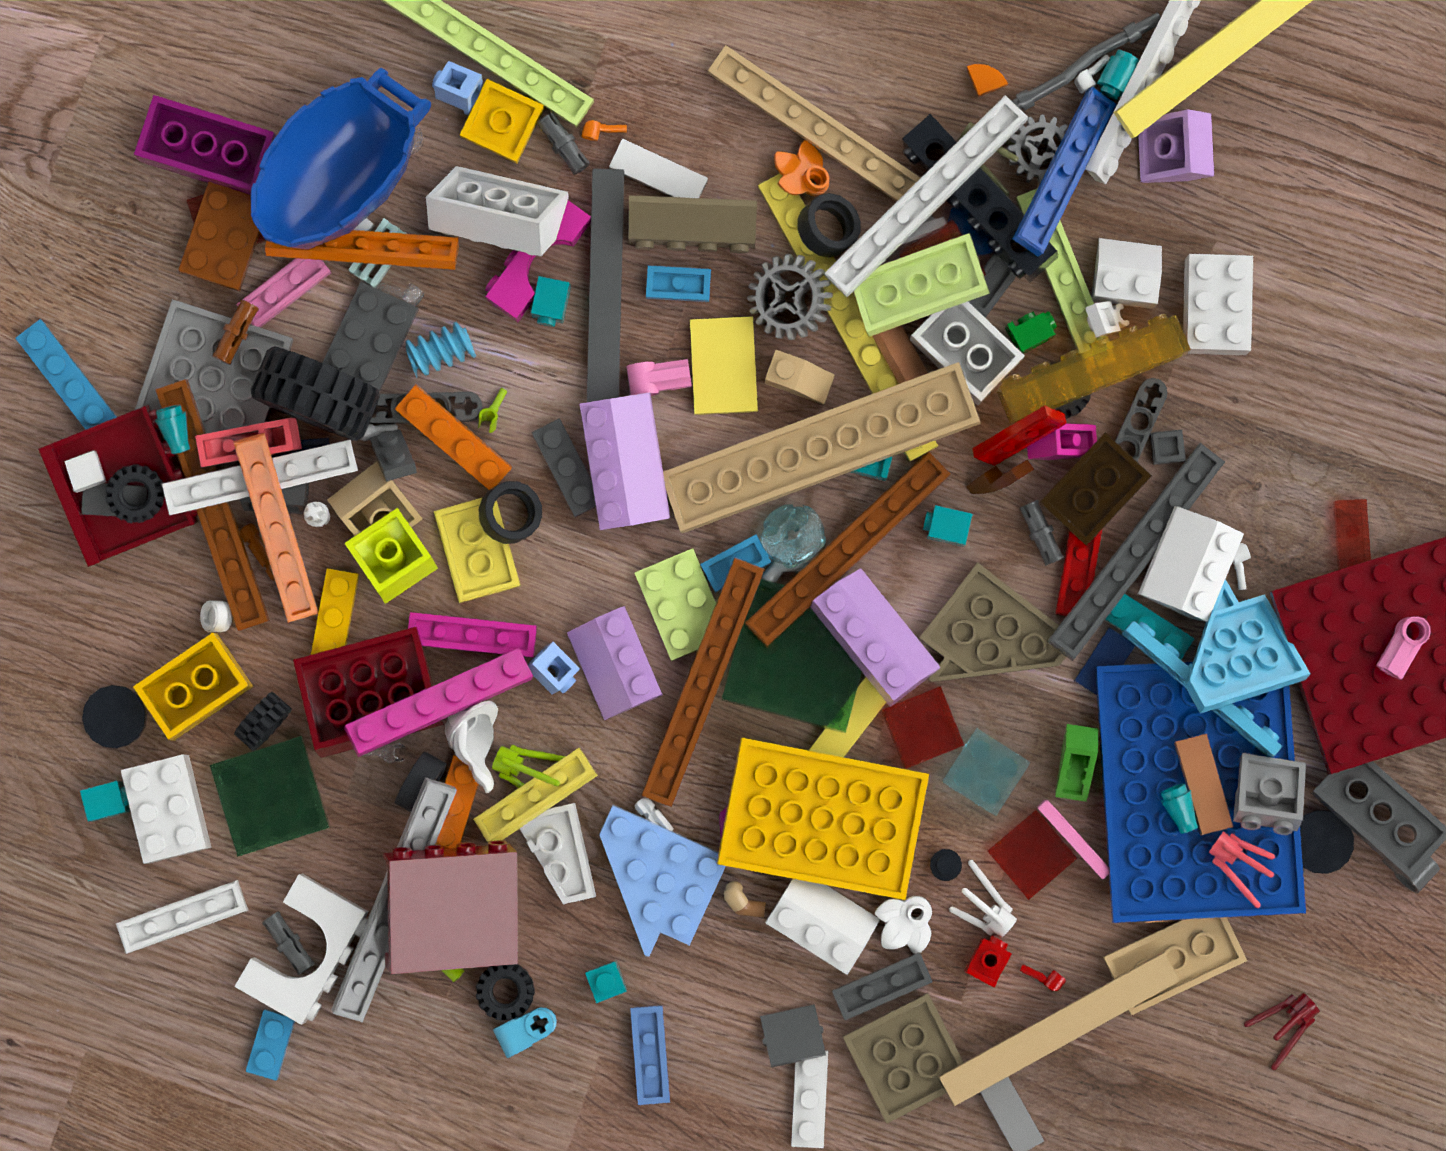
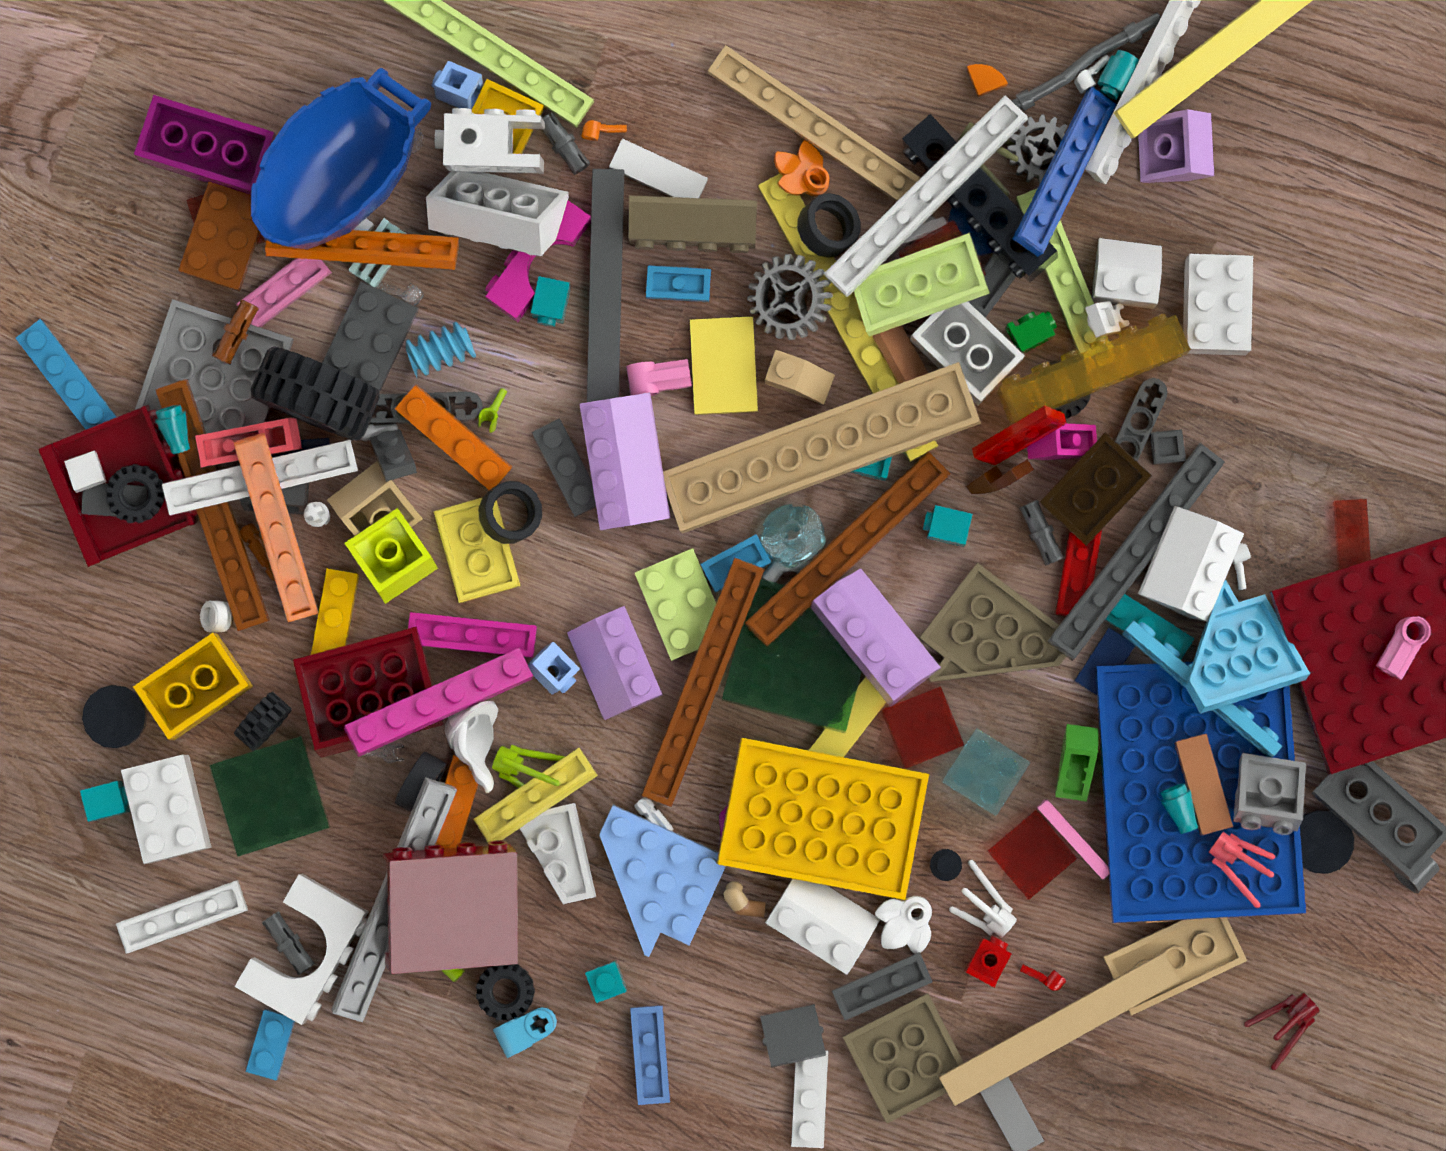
(486, 141): none -> white torso

